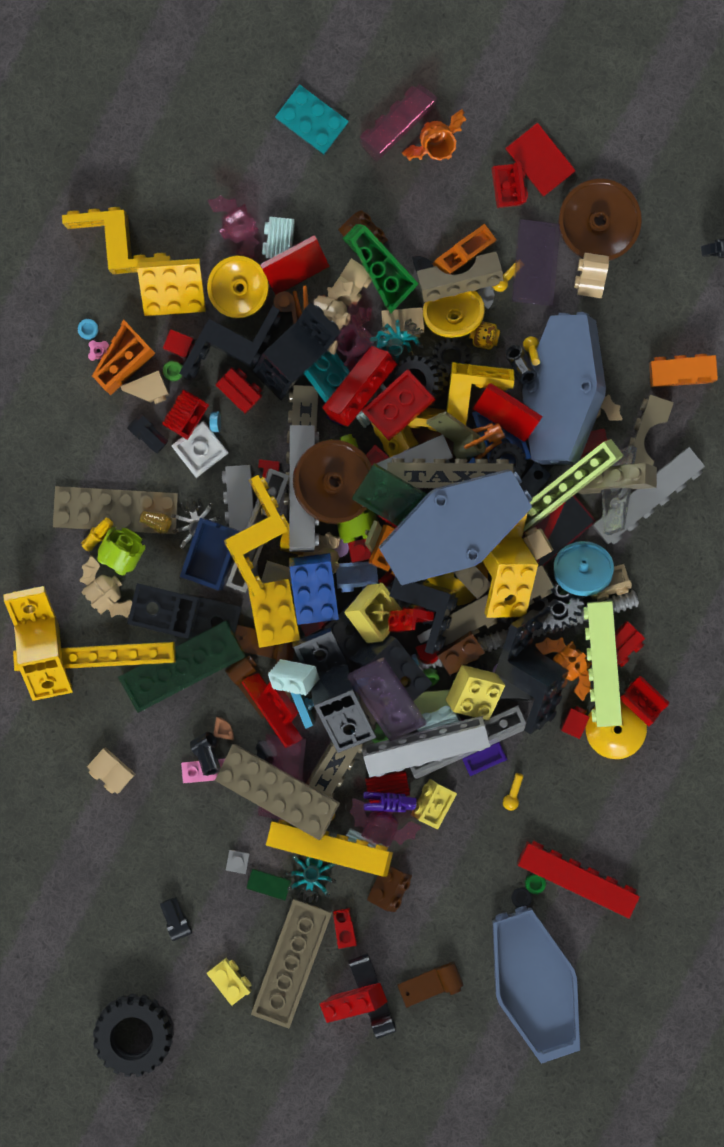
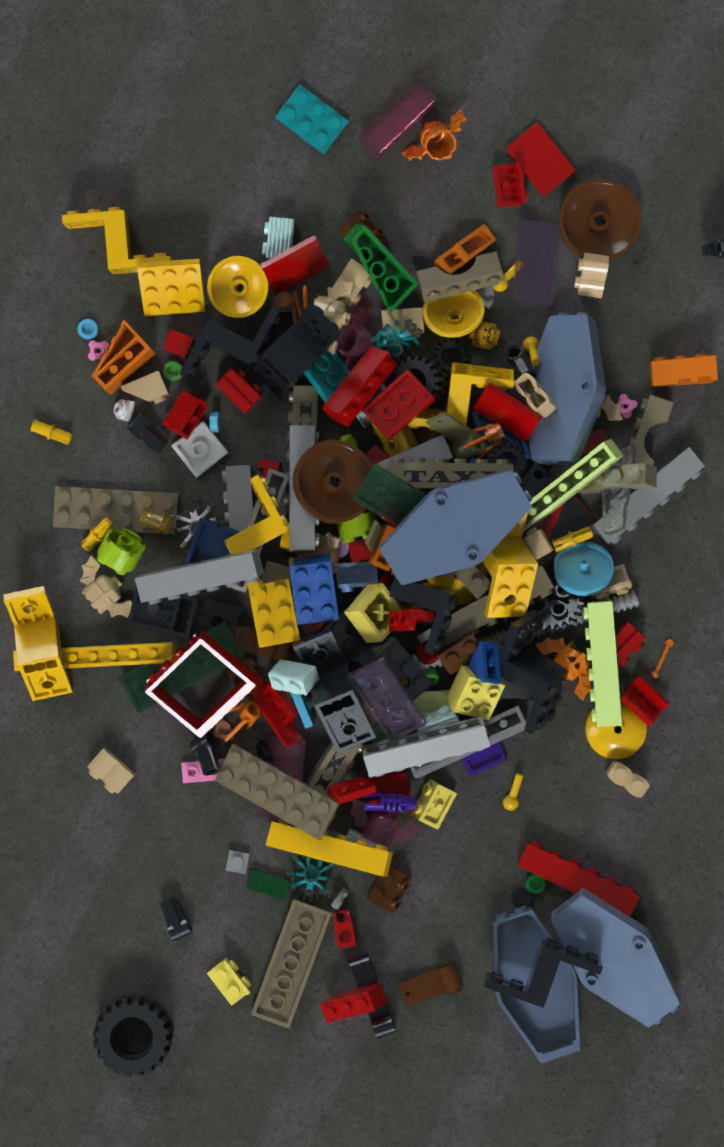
(51, 432): none -> yellow axle
(124, 410): none -> white plate
(199, 576): none -> light grey brick
(202, 725): none -> red window
(236, 224): clear pink helmet -> none
(248, 713): none -> orange plant
(338, 900): none -> light grey tile
(351, 789): none -> red bracket
(486, 663): none -> blue slope
(535, 395): none -> tan brick
(542, 972): none -> black bracket
(572, 538): none -> yellow axle
(575, 722): red brick -> none
(624, 777): none -> tan brick
(631, 404): none -> bright pink plate
(633, 967): none -> sand blue container
(669, 643): none -> orange hinge

